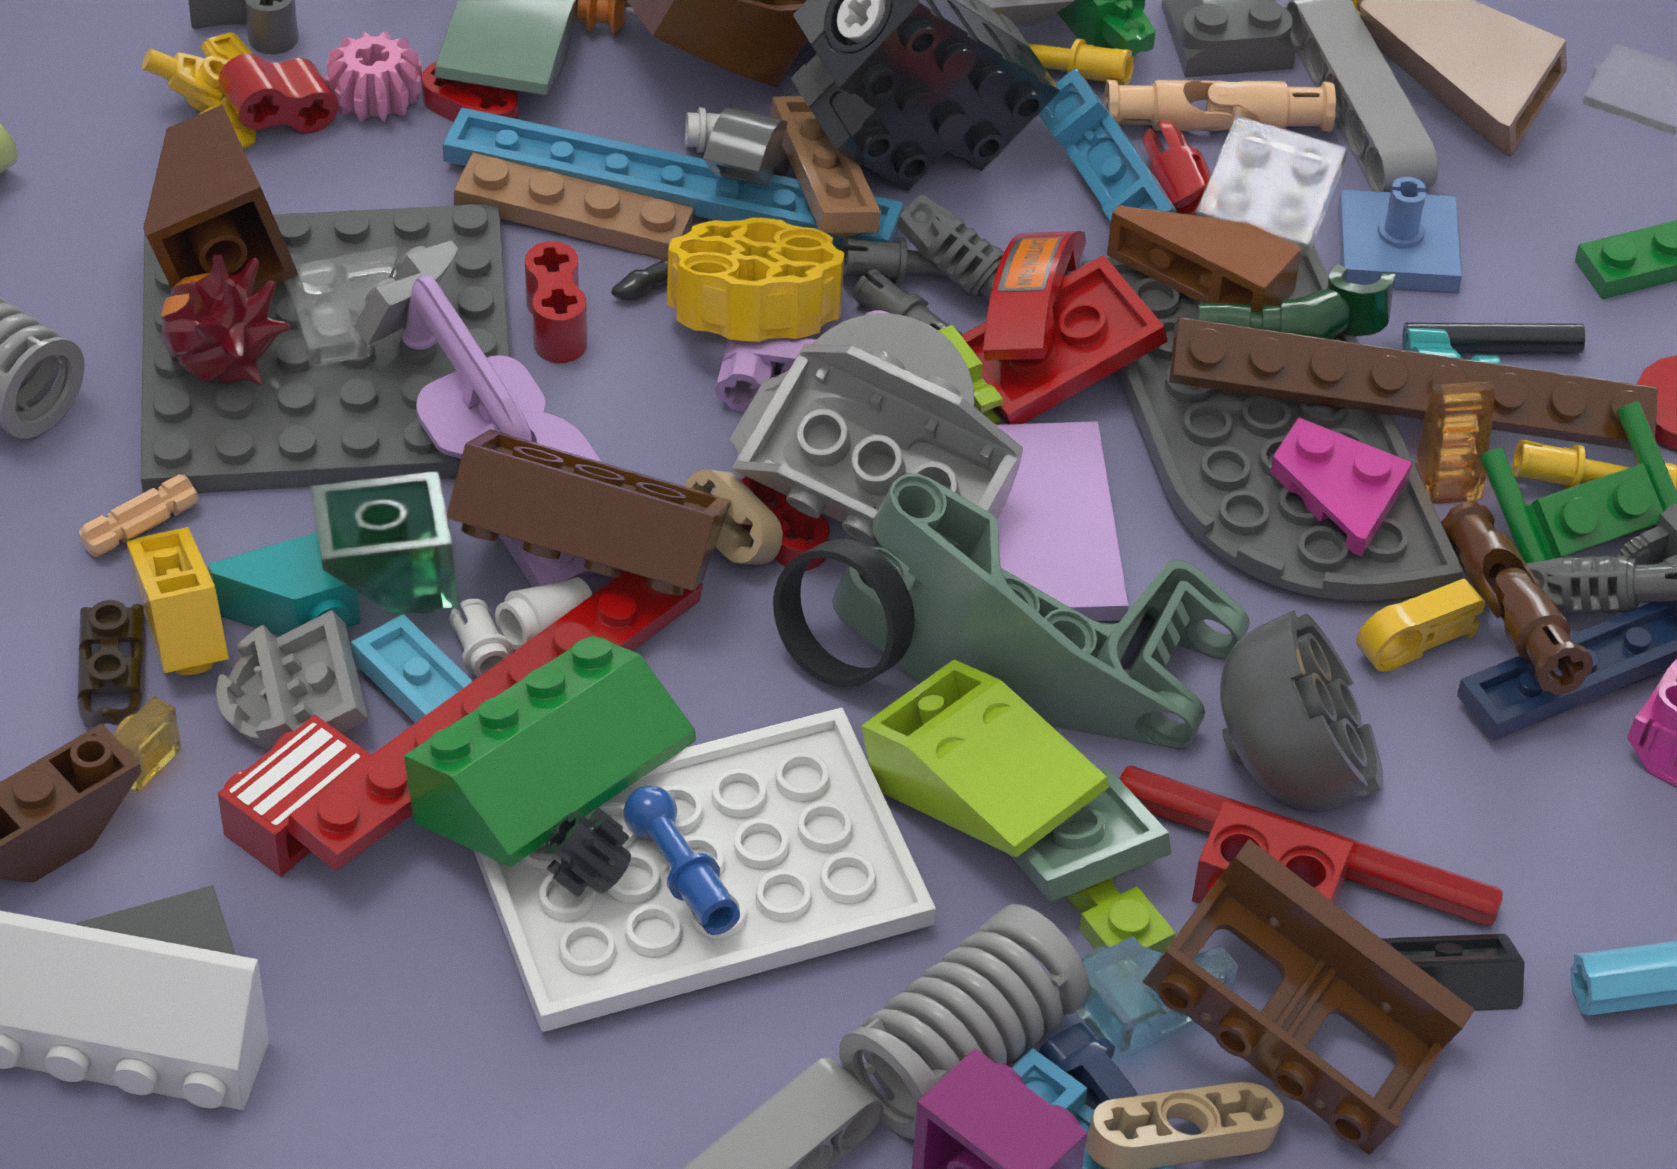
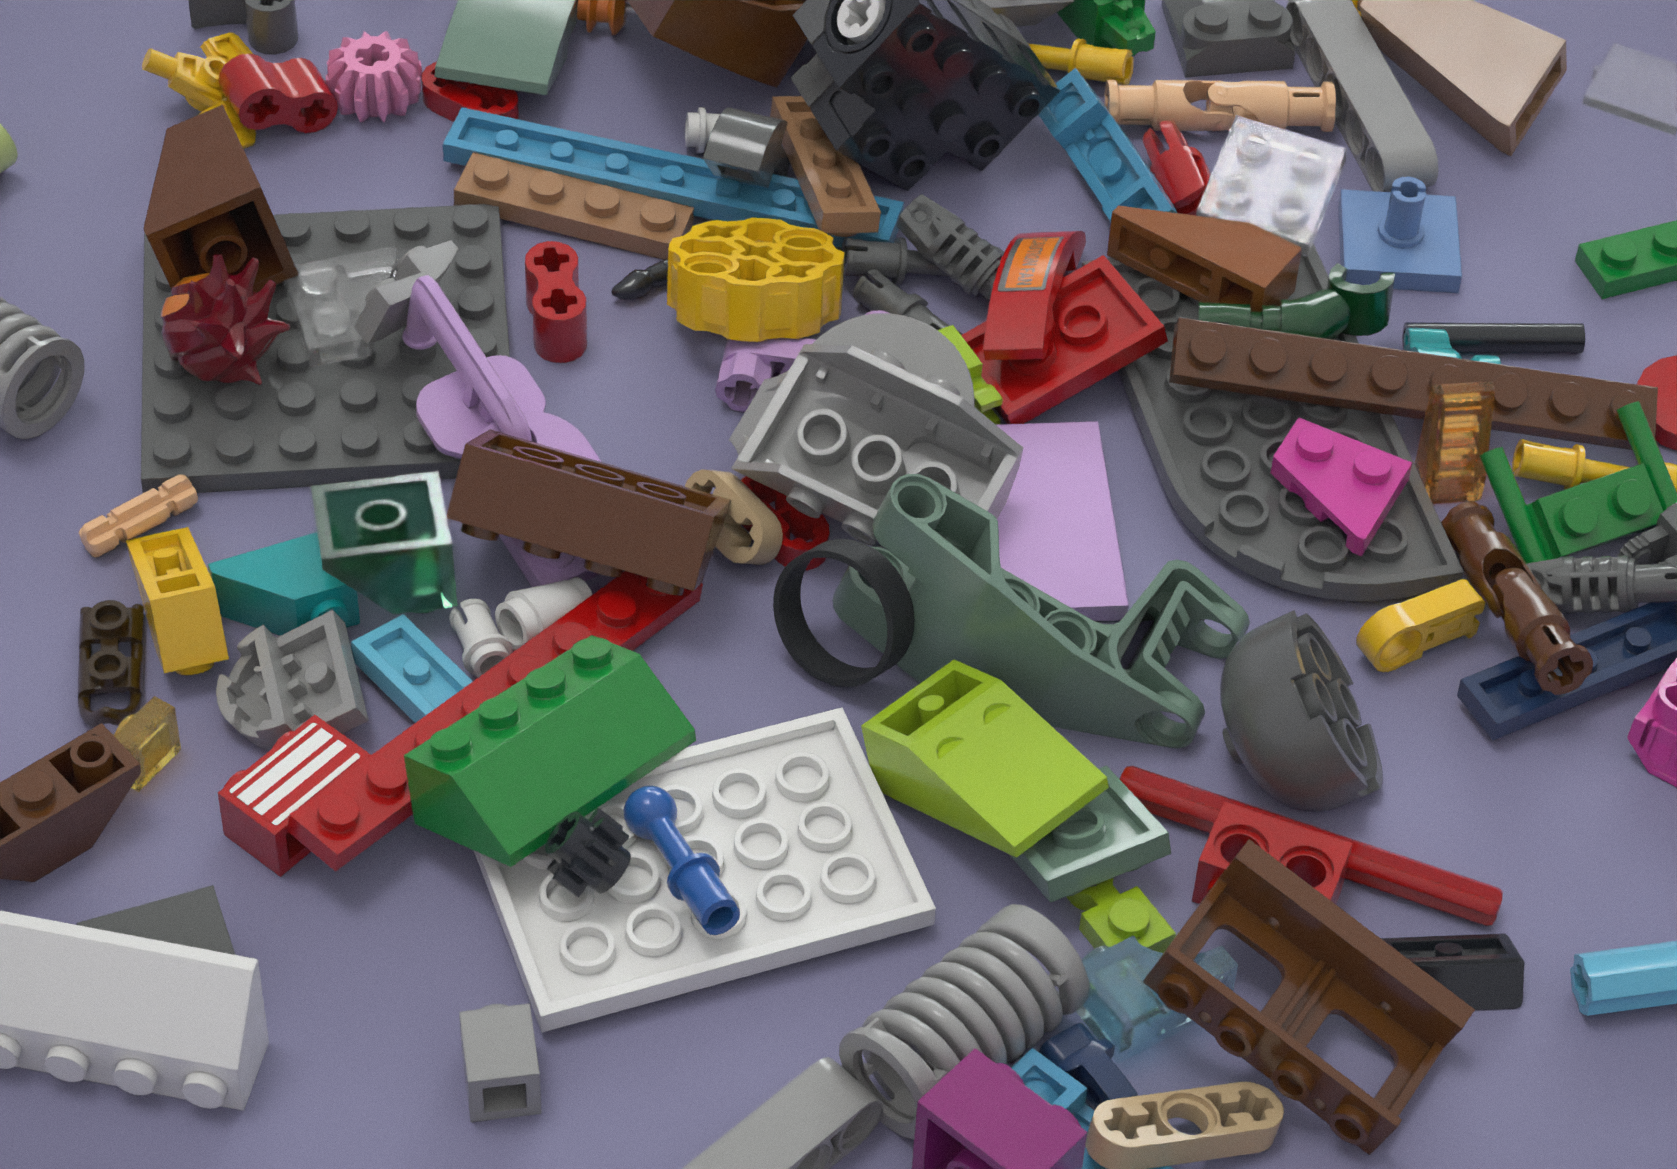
(500, 1062): none -> light grey brick

